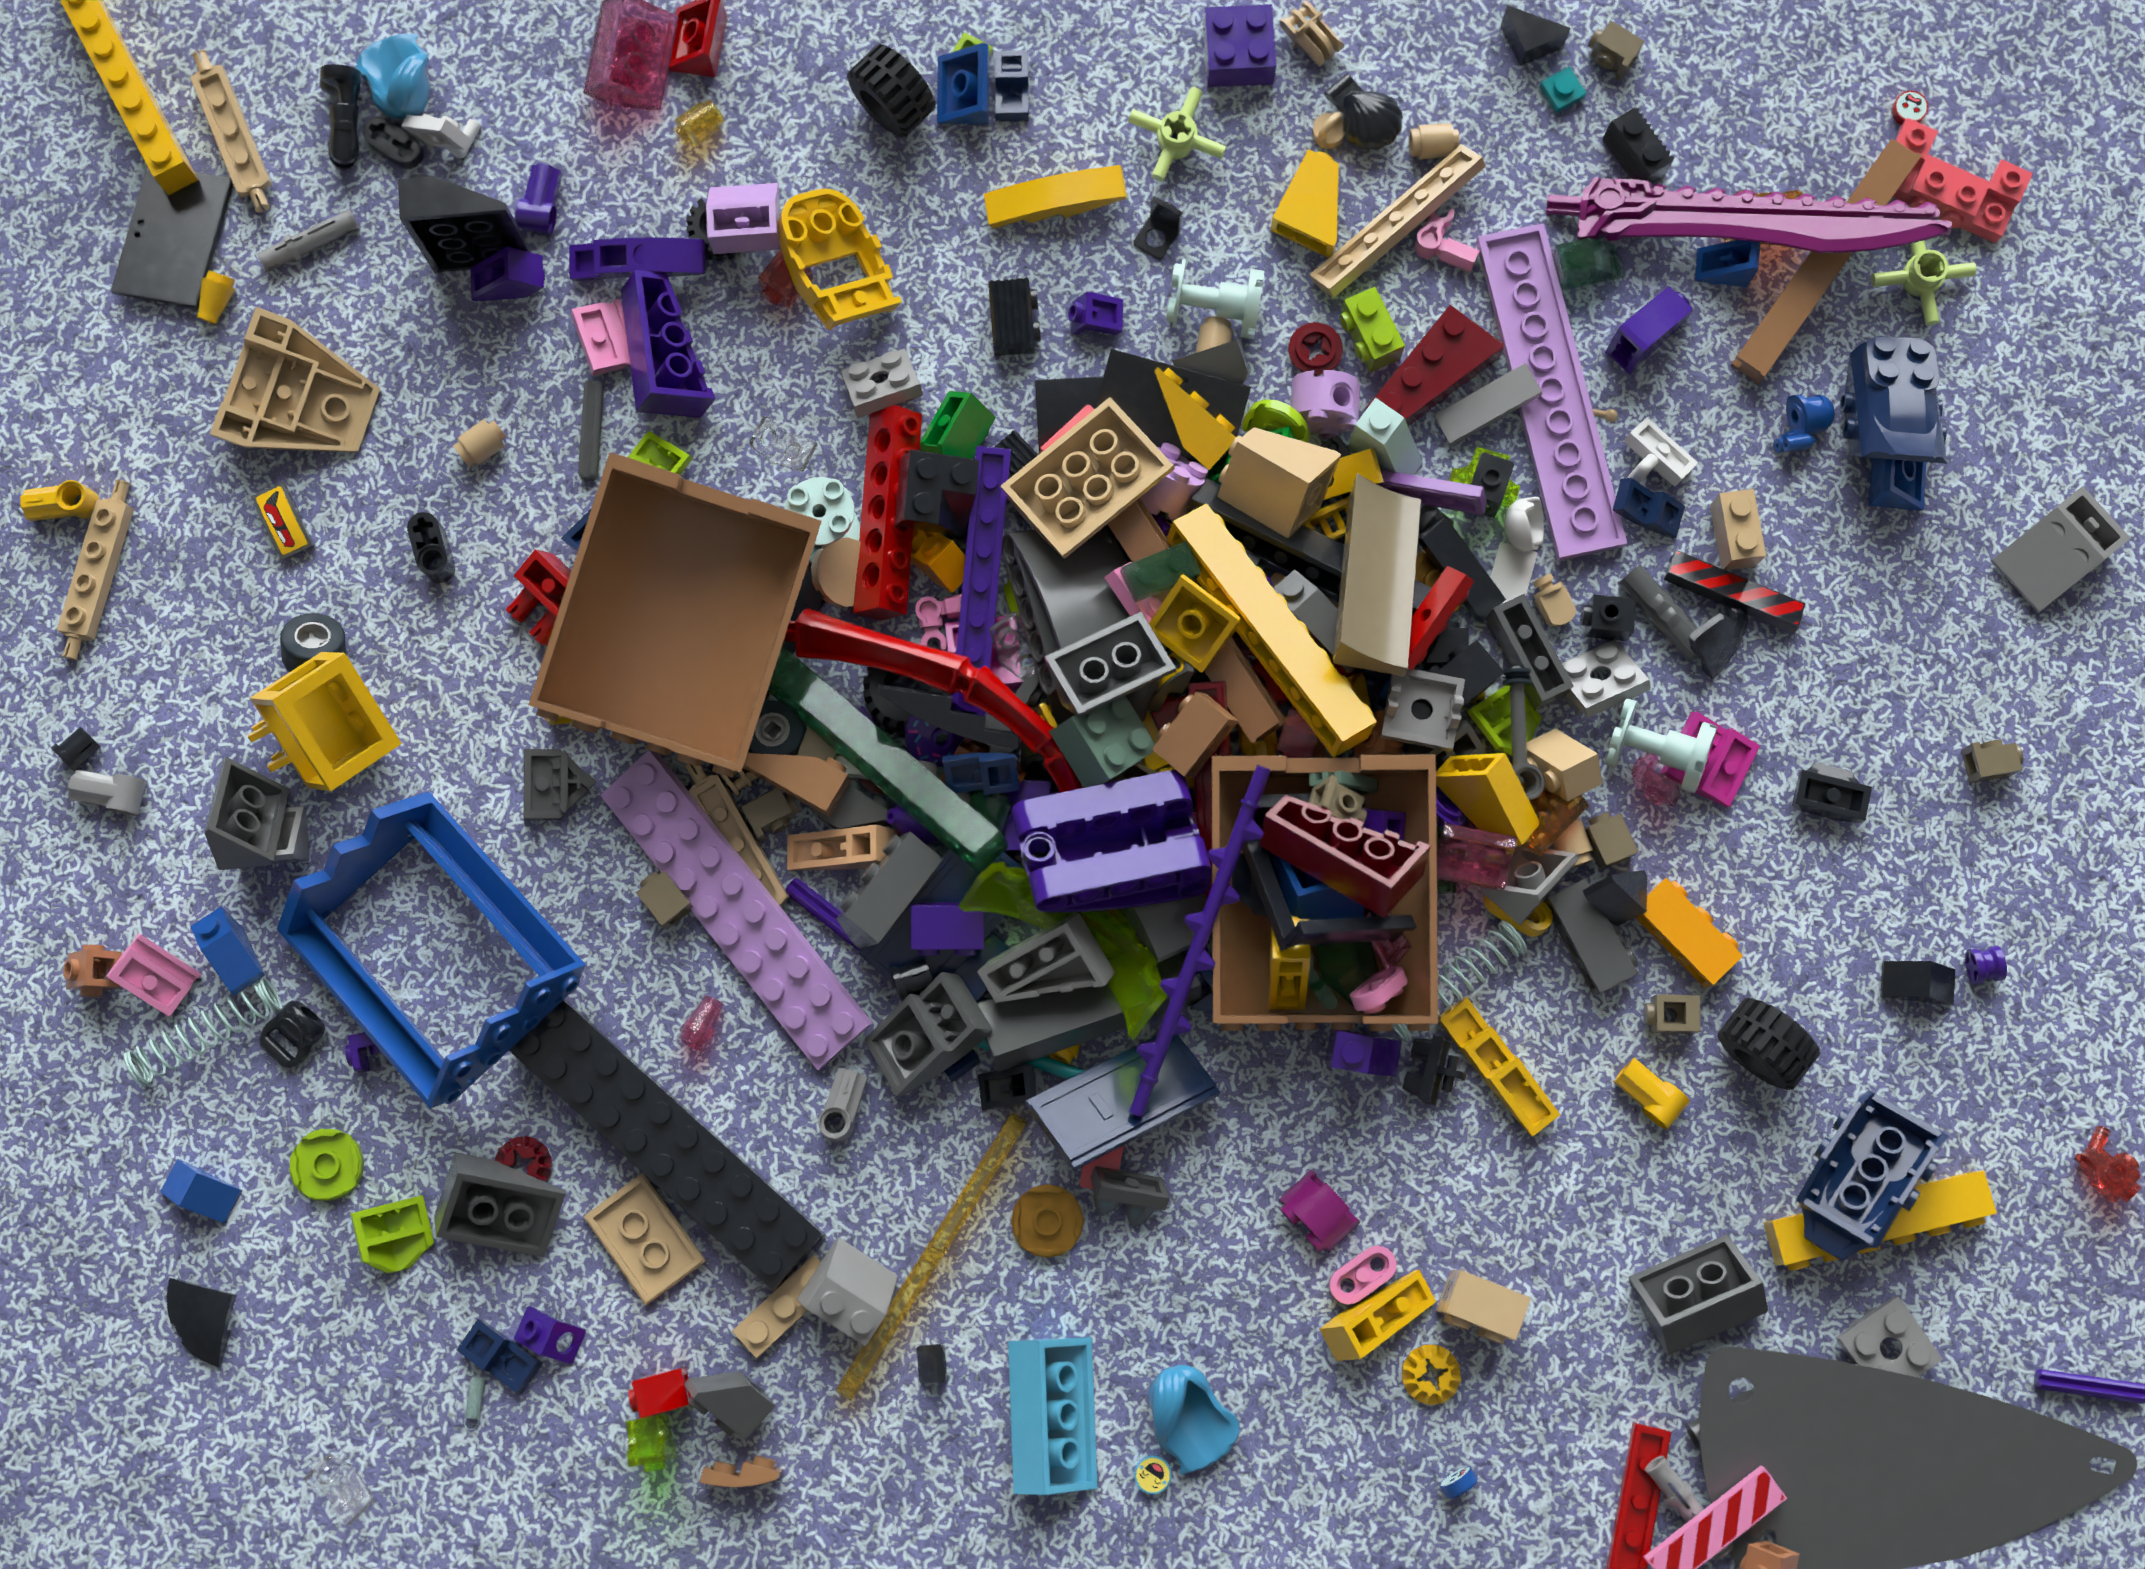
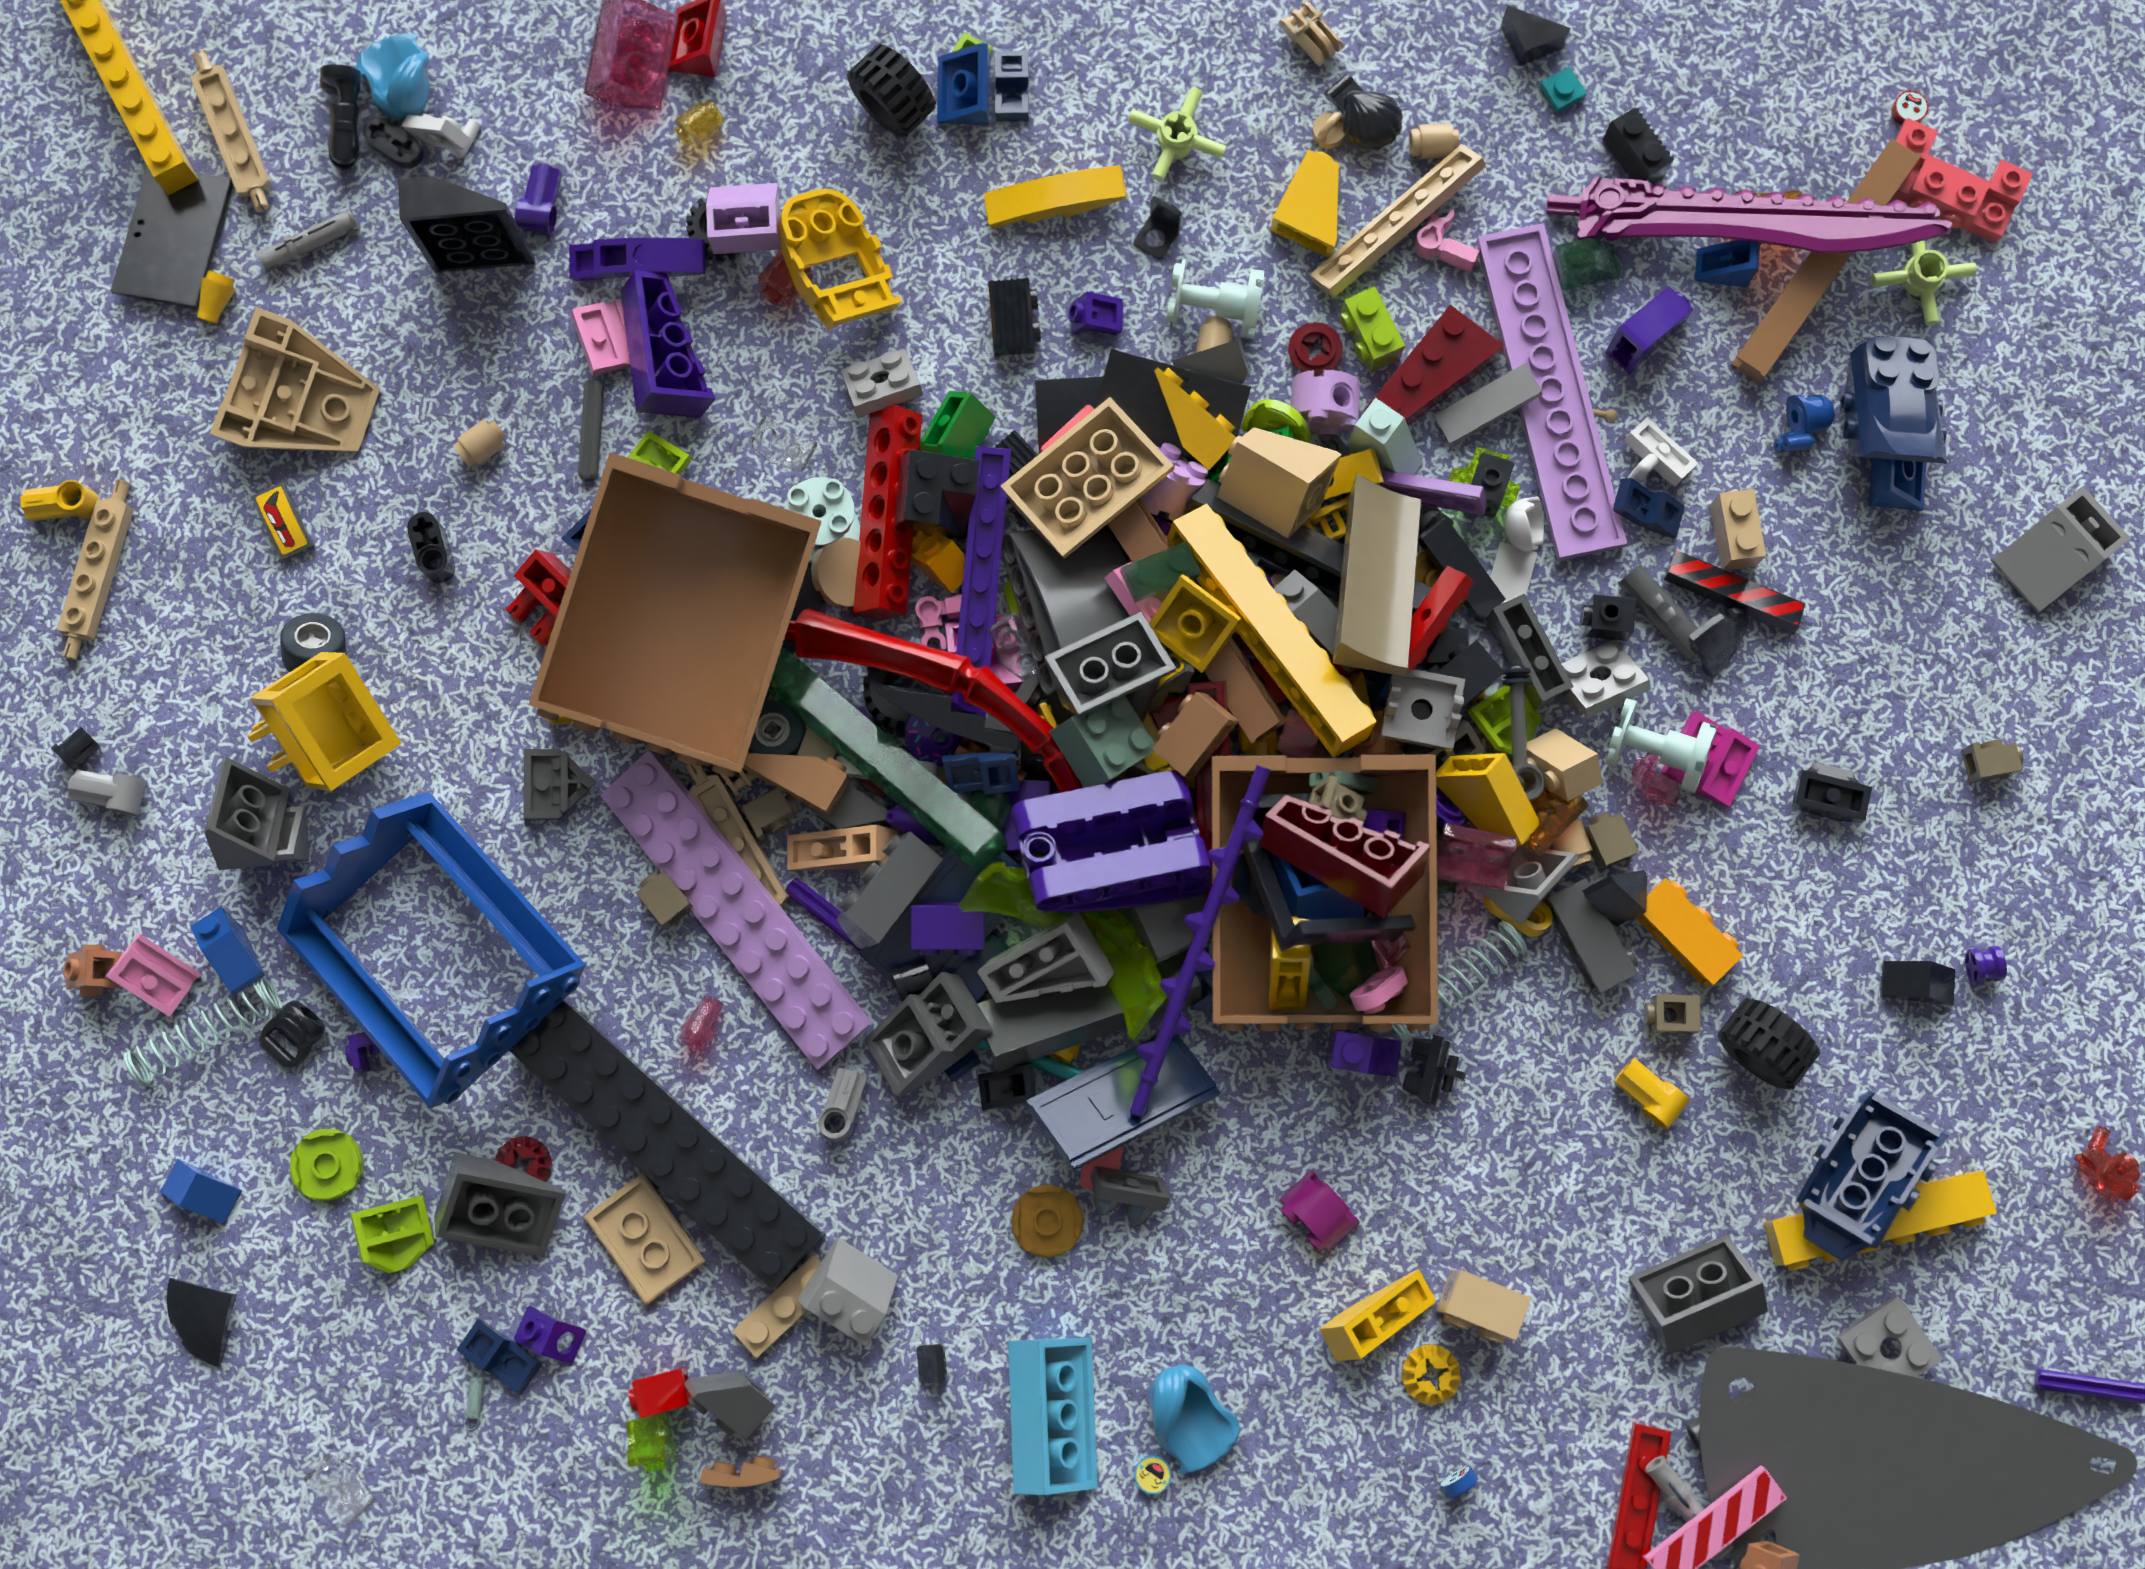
(507, 275): dark purple slope -> none
(932, 1255): clear yellow beam -> none
(1239, 45): dark purple brick -> none
(1361, 1274): bright pink plate -> none
(1498, 1067): yellow slope -> none
(1553, 602): tan arm -> none
(1615, 48): dark tan brick -> none

